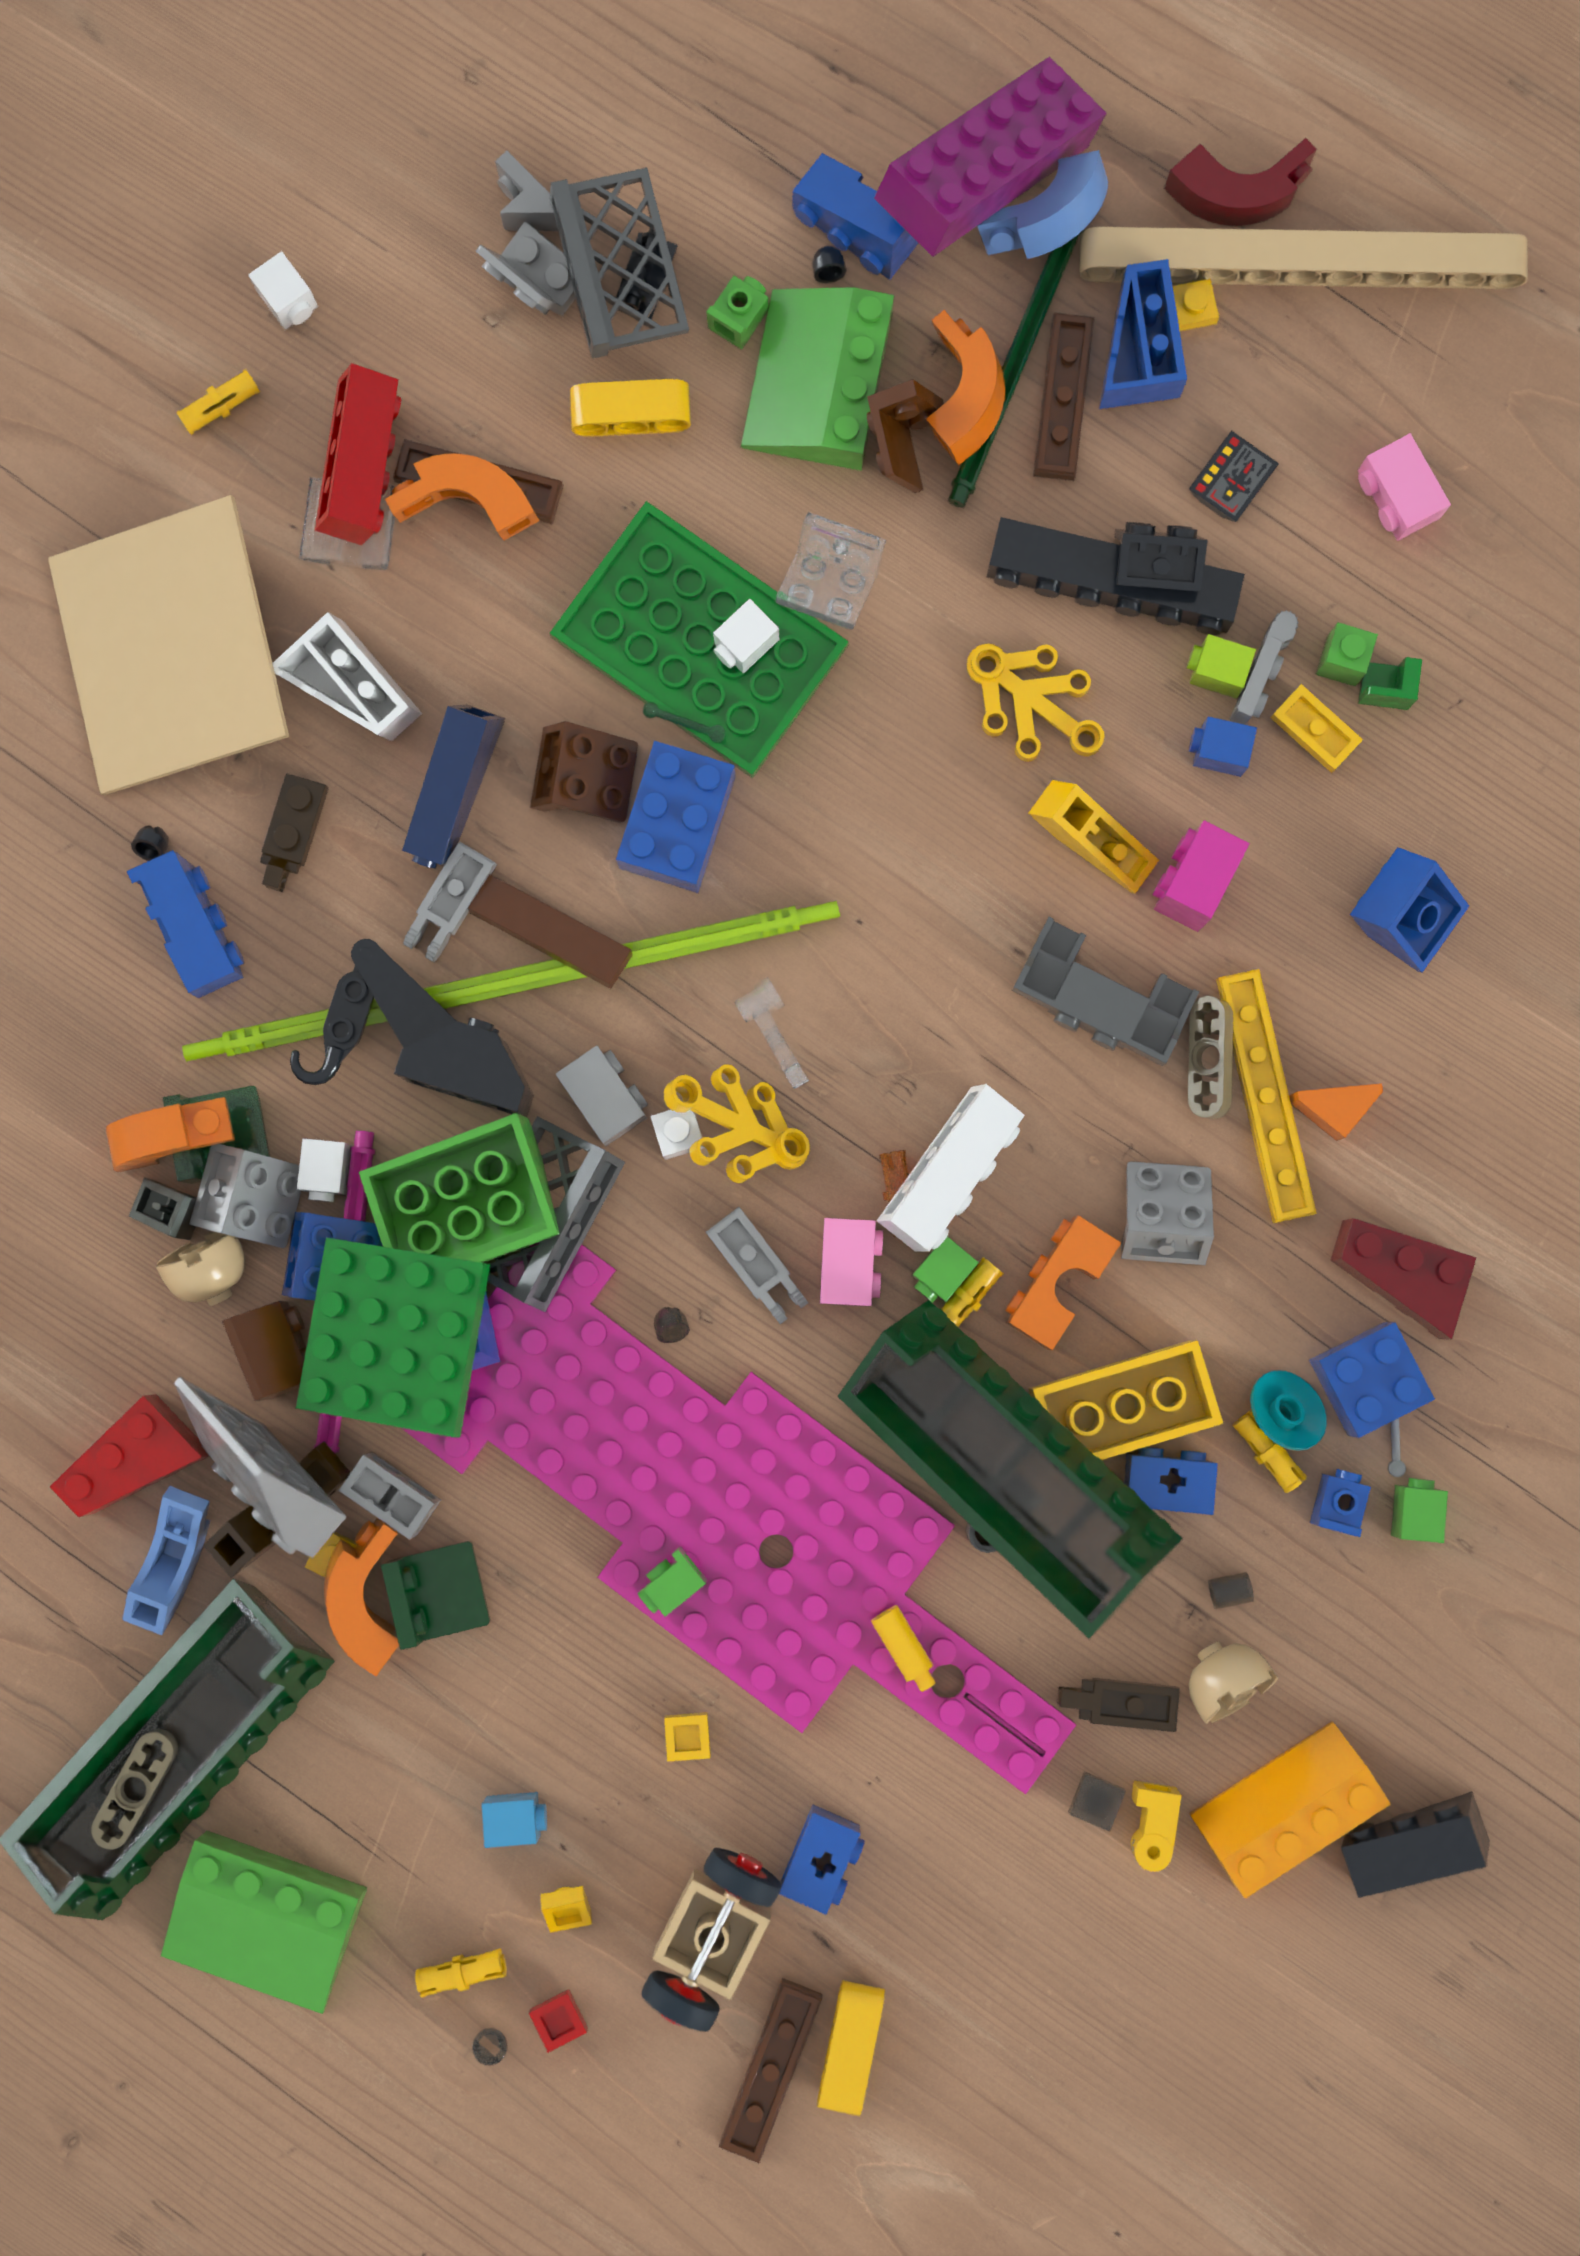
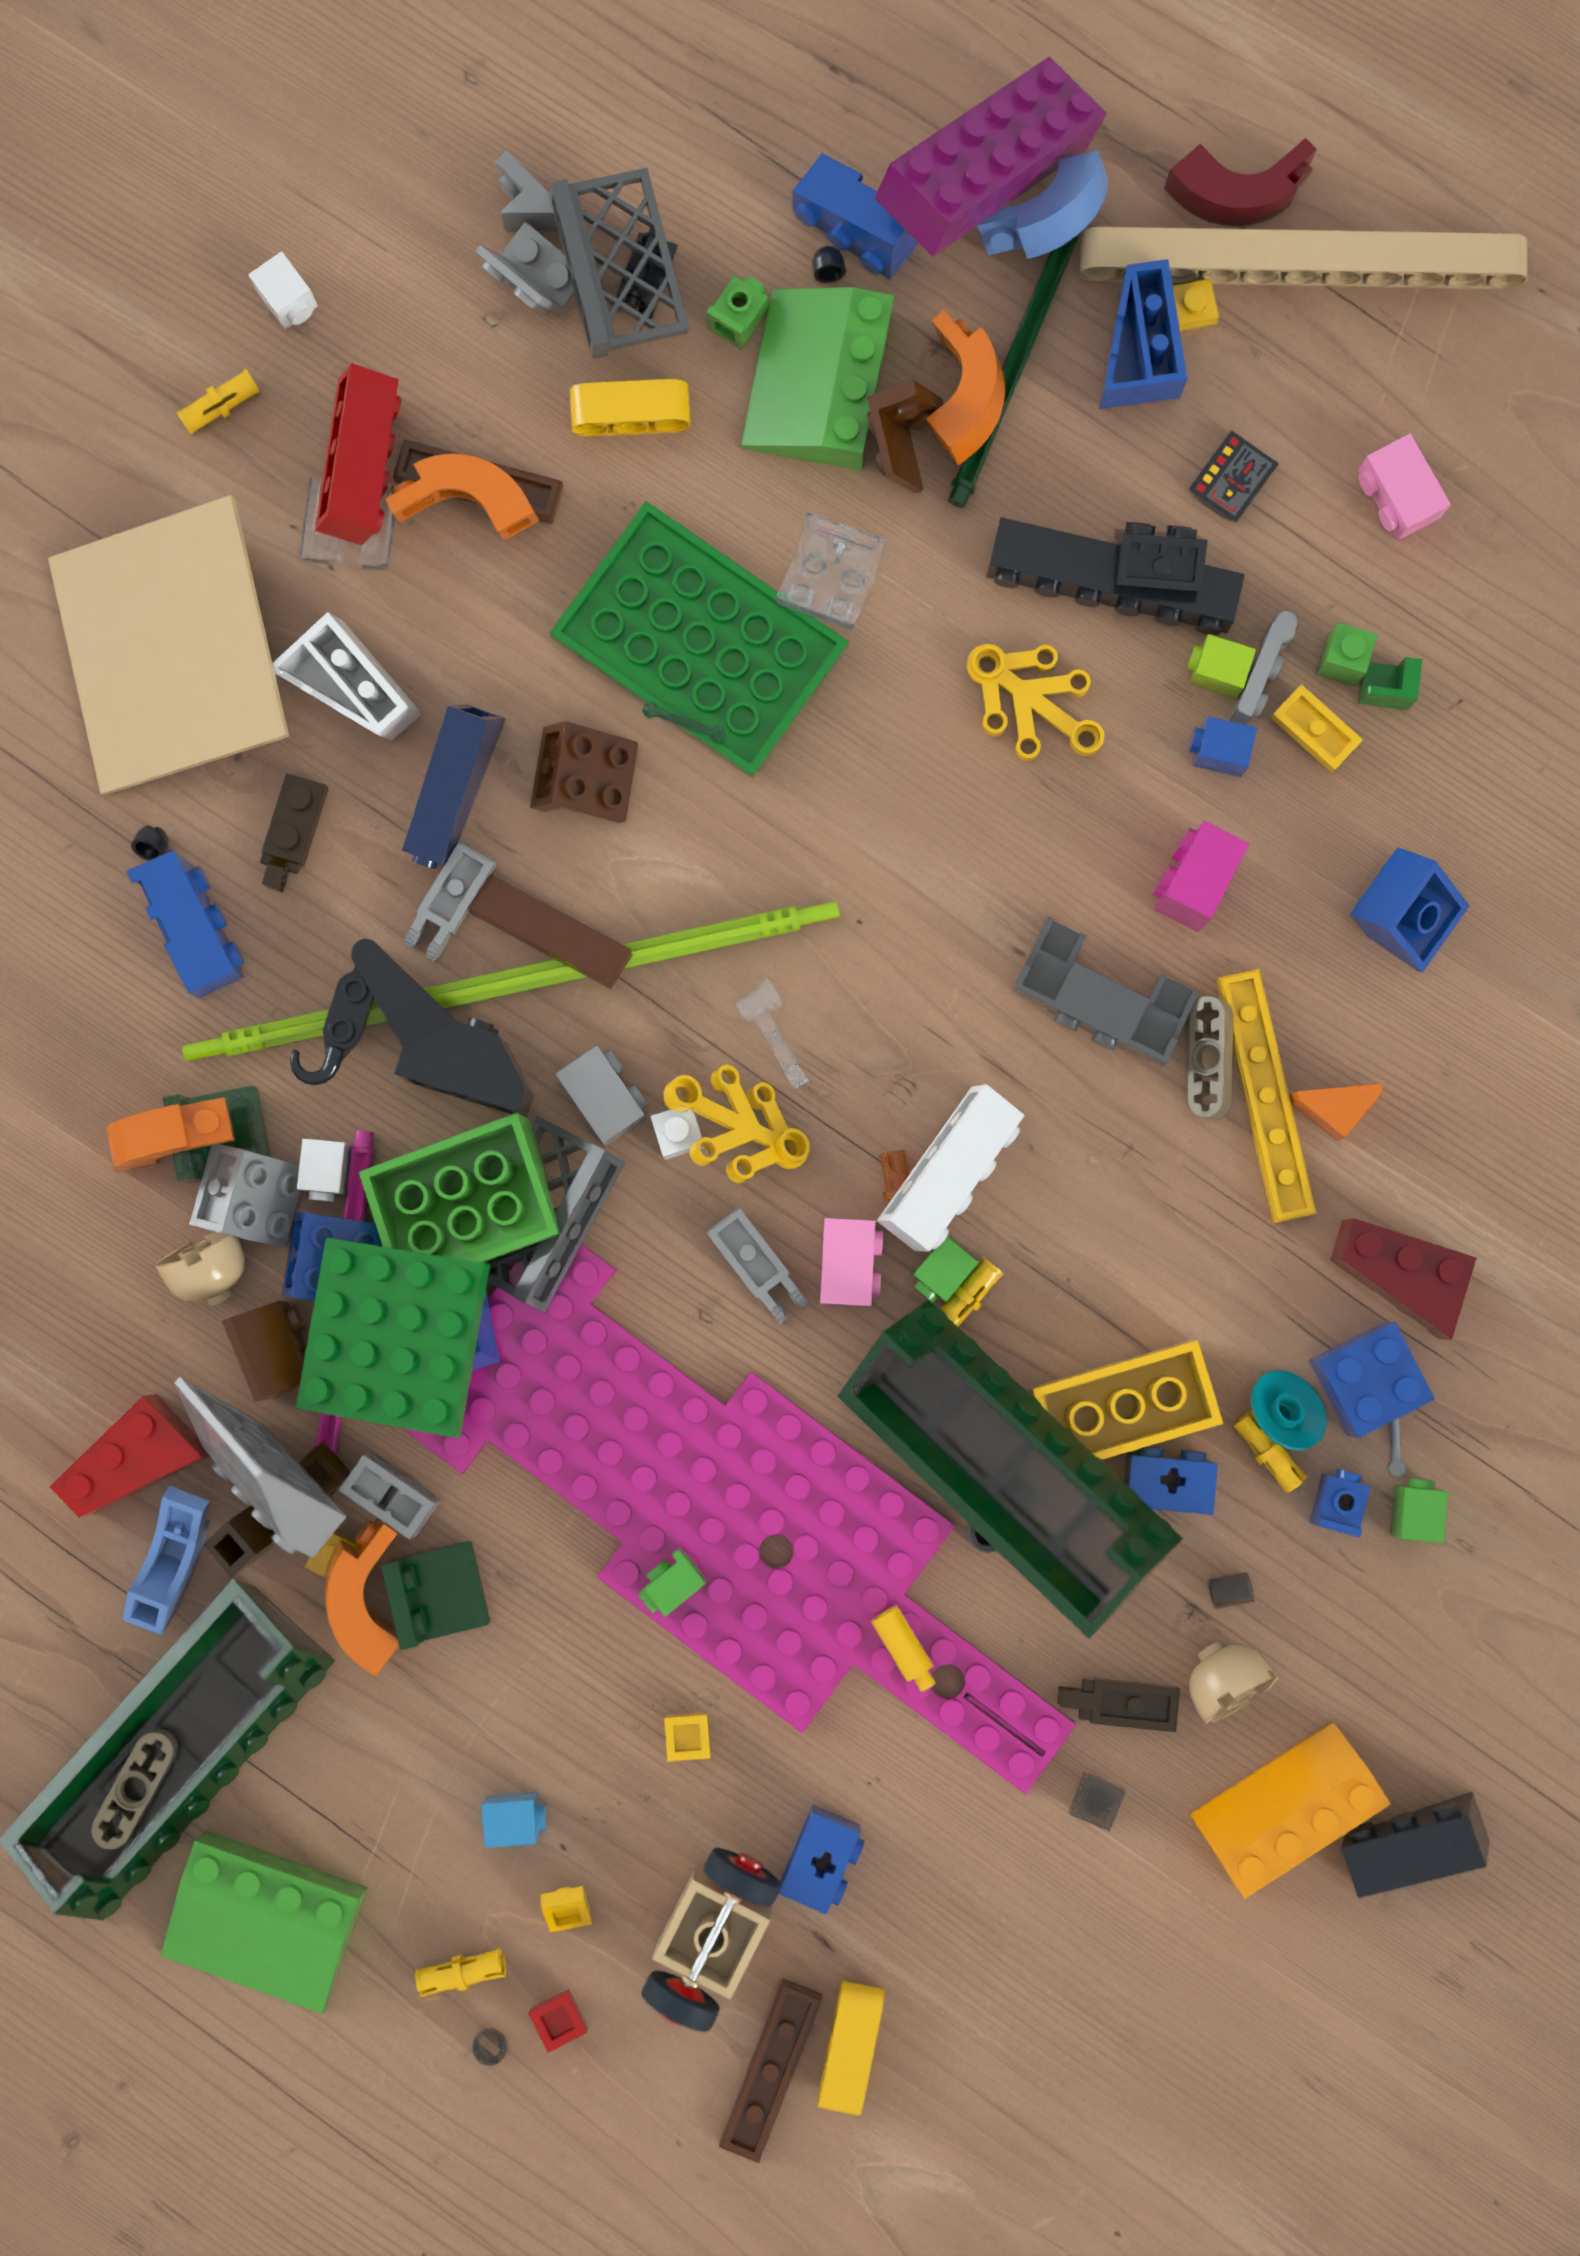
(164, 1209): pearl dark grey slope -> none
(670, 1325): clear smoke hinge -> none
(676, 816): blue brick -> none
(745, 637): white brick -> none
(1063, 396): reddish brown tile -> none
(1077, 1247): orange arch -> none
(1093, 834): yellow slope -> none
(1158, 1823): yellow leg -> none
(1168, 1213): light grey bracket -> none

